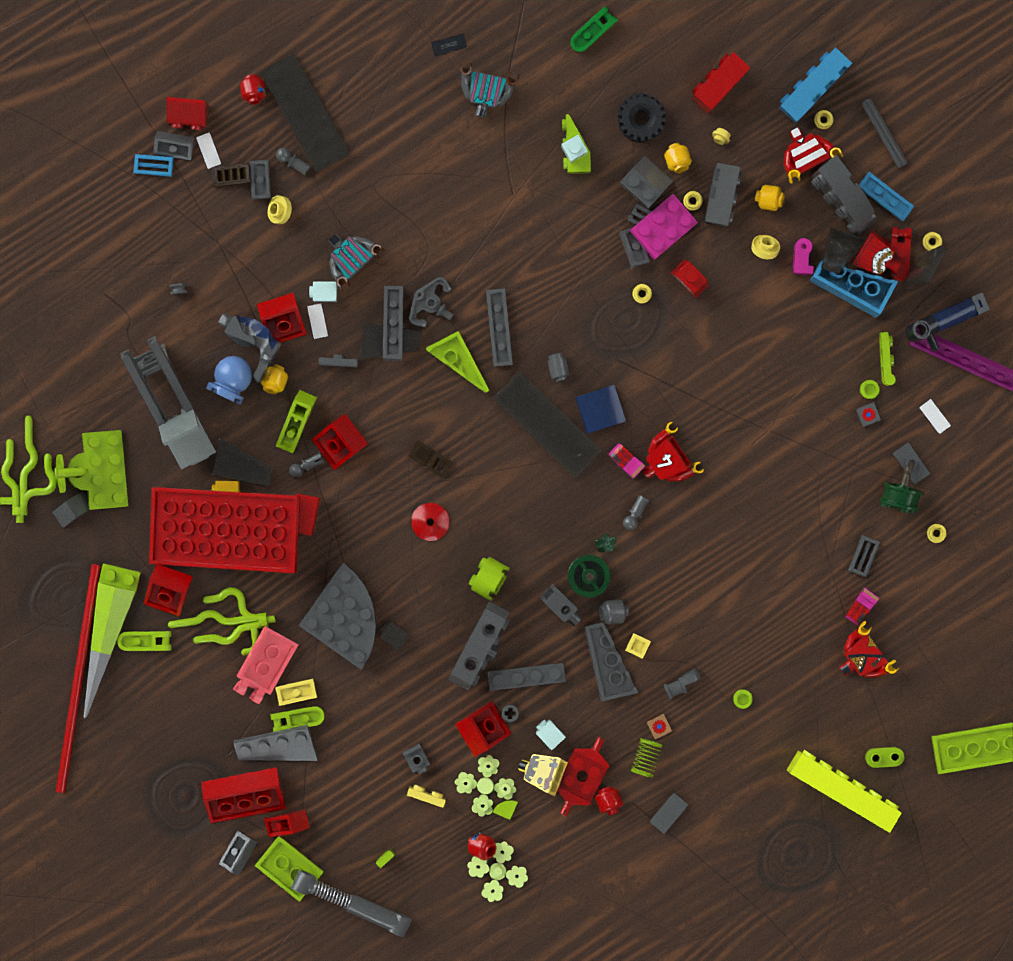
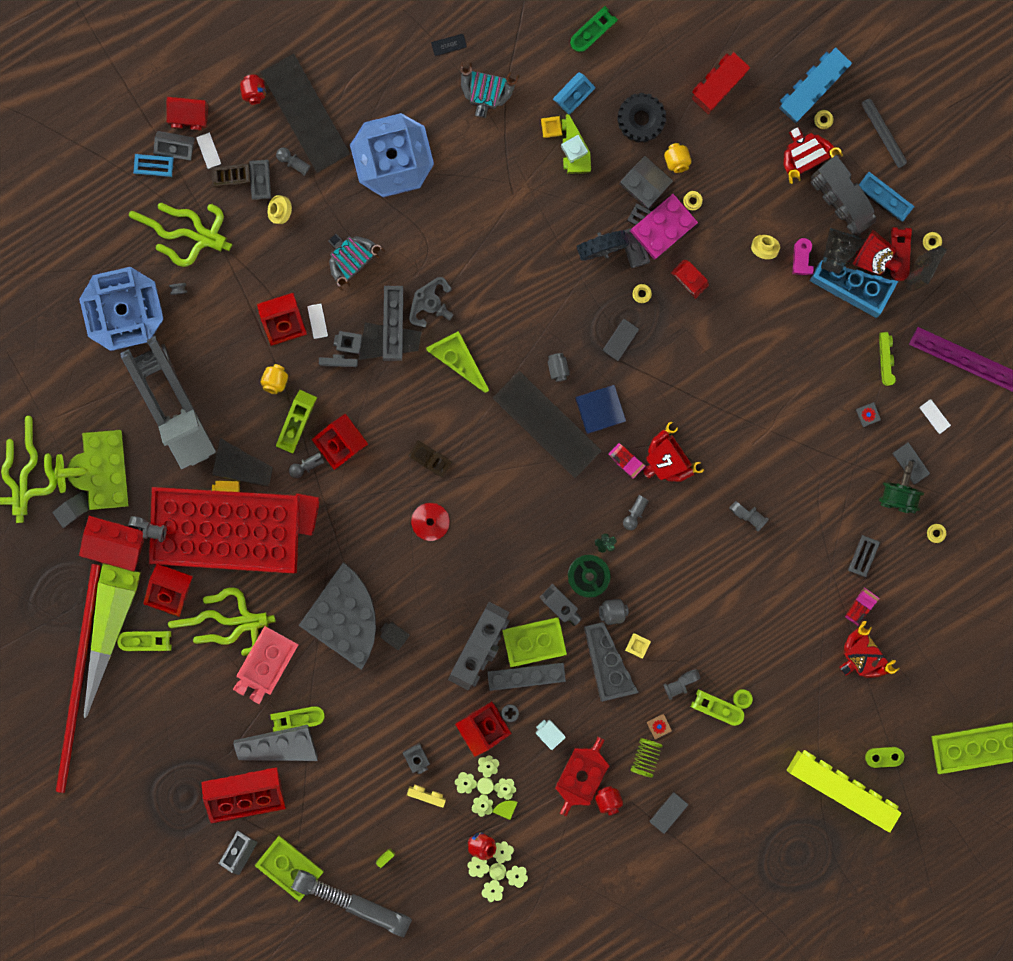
(100, 306): none -> medium blue piece
(111, 543): none -> red slope
(149, 530): none -> dark grey connector
(206, 238): none -> lime plant
(231, 377): medium blue tile -> none
(248, 333): dark grey hips -> none
(287, 823): red slope -> none
(296, 692): light yellow plate -> none
(323, 291): light aqua brick -> none
(355, 346): none -> dark grey brick
(395, 175): none -> medium blue piece
(489, 578): lime brick -> none
(499, 327): dark grey plate -> none
(534, 642): none -> lime plate
(543, 772): light yellow torso -> none
(551, 127): none -> yellow tile
(574, 93): none -> dark azure slope
(602, 245): none -> black wheel
(620, 339): none -> dark grey slope
(718, 708): none -> lime plate
(721, 136): light yellow plate -> none
(722, 195): dark grey wedge -> none
(752, 516): none -> dark grey connector
(770, 197): yellow head -> none
(869, 389): lime tile -> none
(945, 319): piece -> none

